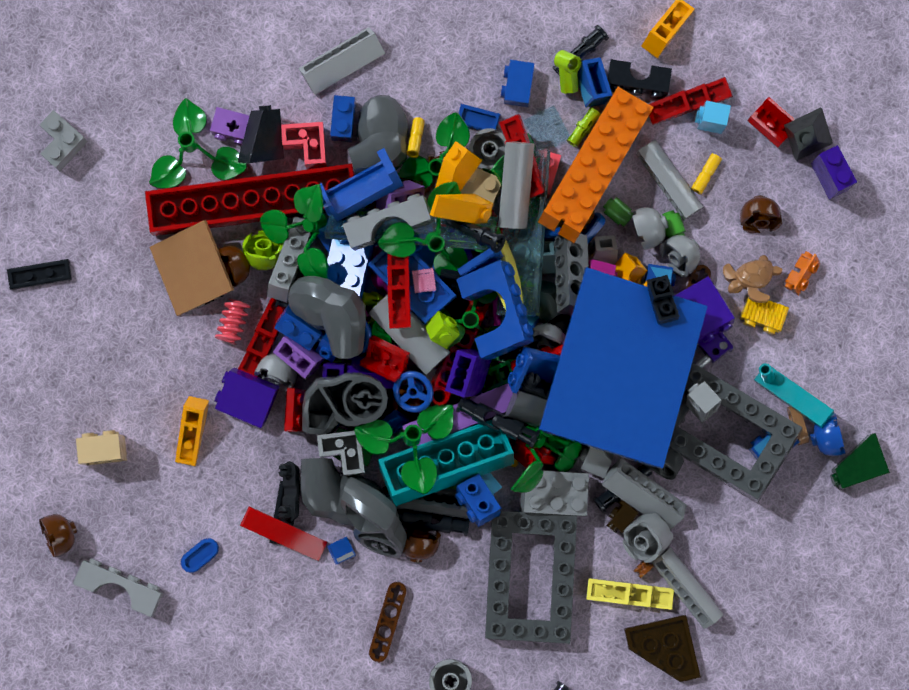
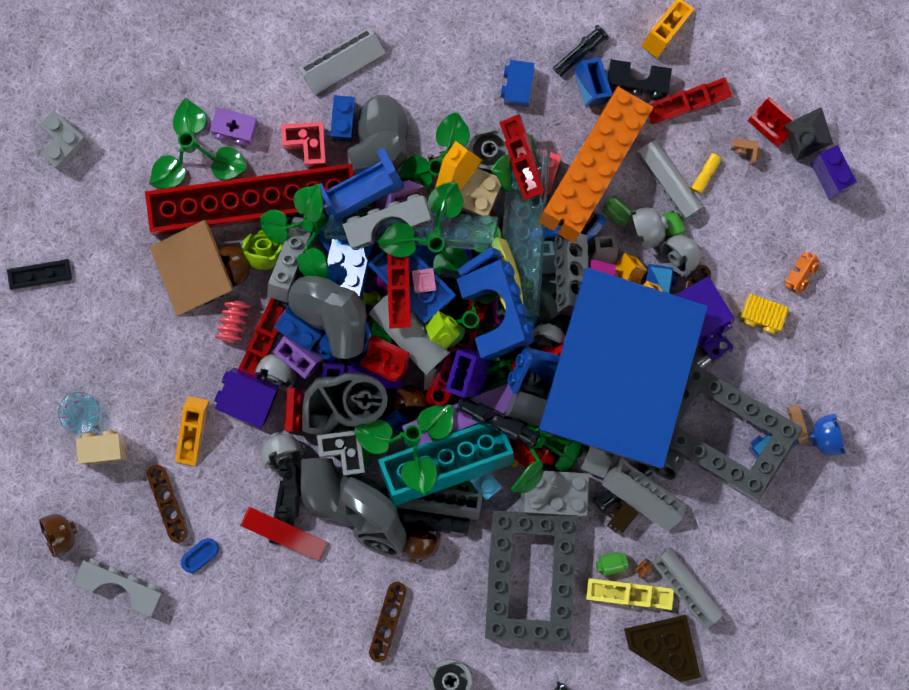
(68, 412): none -> clear light blue dish
(163, 505): none -> reddish brown beam
(262, 136): black slope -> none
(280, 449): none -> light grey cylinder
(341, 550): blue tile -> none
(415, 139): yellow piece -> none
(418, 386): blue piece -> none
(462, 208): light orange slope -> none
(477, 500): blue brick -> none
(479, 118): blue tile -> none
(481, 234): black pin -> none
(516, 185): light grey brick -> none
(546, 128): clear light blue piece -> none
(568, 70): lime piece -> none
(583, 127): lime pin -> none
(612, 563): none -> bright green brick
(647, 537): light grey brick -> none
(662, 299): black slope -> none
(702, 401): light grey brick -> none
(712, 117): medium azure brick -> none
(744, 146): none -> nougat bracket
(751, 277): medium nougat animal -> none
(760, 214): reddish brown cylinder -> none
(793, 395): teal piece -> none
(860, 464): dark green slope -> none

